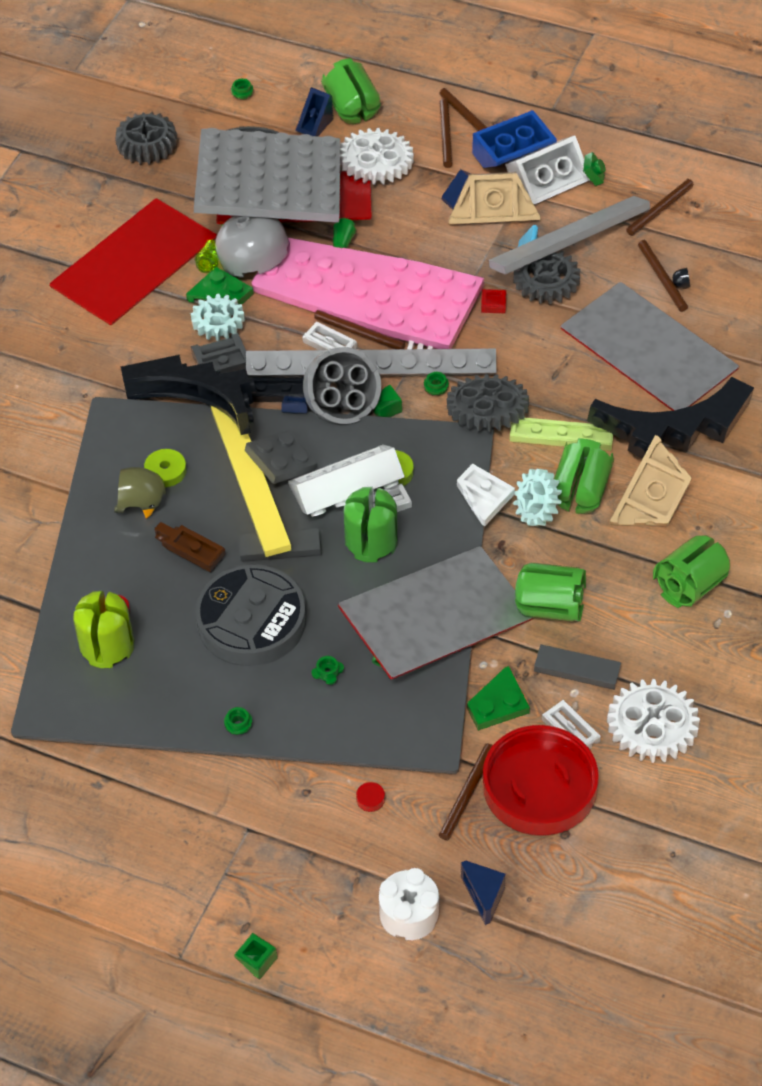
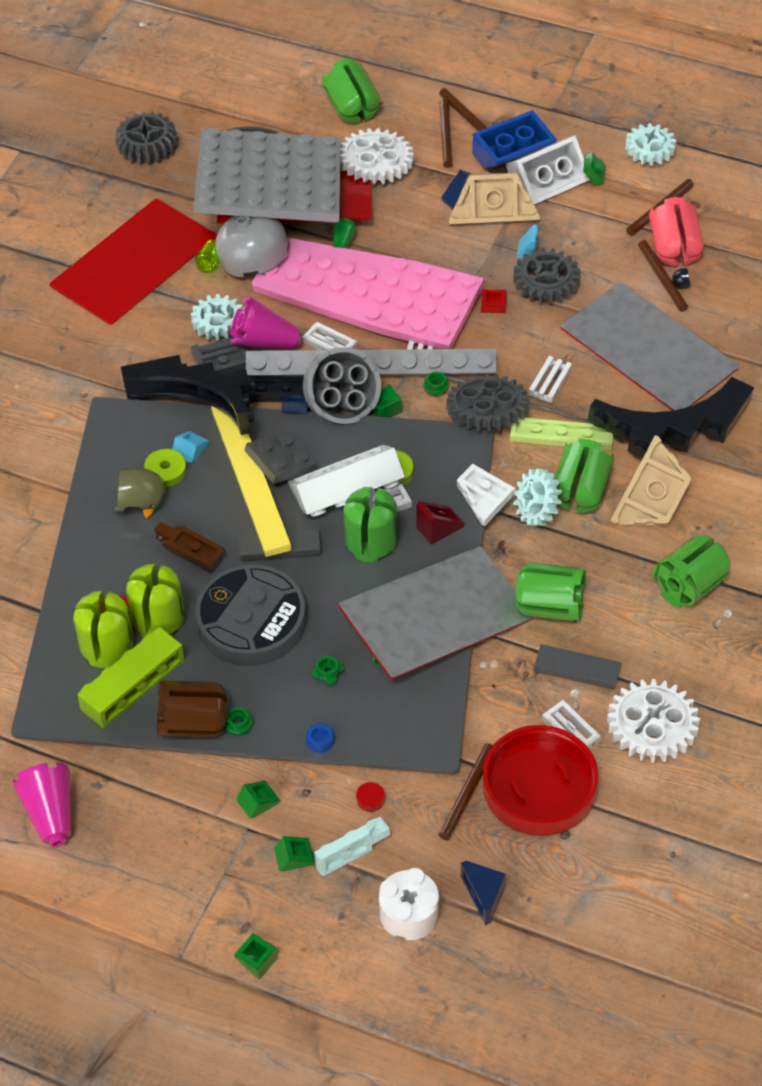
(47, 800): none -> dark pink cone
(130, 677): none -> lime brick
(155, 599): none -> lime cylinder
(190, 445): none -> medium azure slope
(191, 709): none -> reddish brown cylinder
(220, 283): green wing -> none
(242, 88): green plate -> none
(257, 798): none -> green slope
(263, 328): none -> dark pink cone
(293, 853): none -> green slope
(316, 113): dark blue slope -> none
(320, 738): none -> blue tile
(350, 846): none -> light aqua hinge
(359, 330): reddish brown bar -> none
(436, 521): none -> dark red slope
(498, 701): green wing -> none
(556, 366): none -> white tile
(569, 235): light grey tile -> none
(650, 144): none -> light aqua gear
(676, 233): none -> coral cylinder

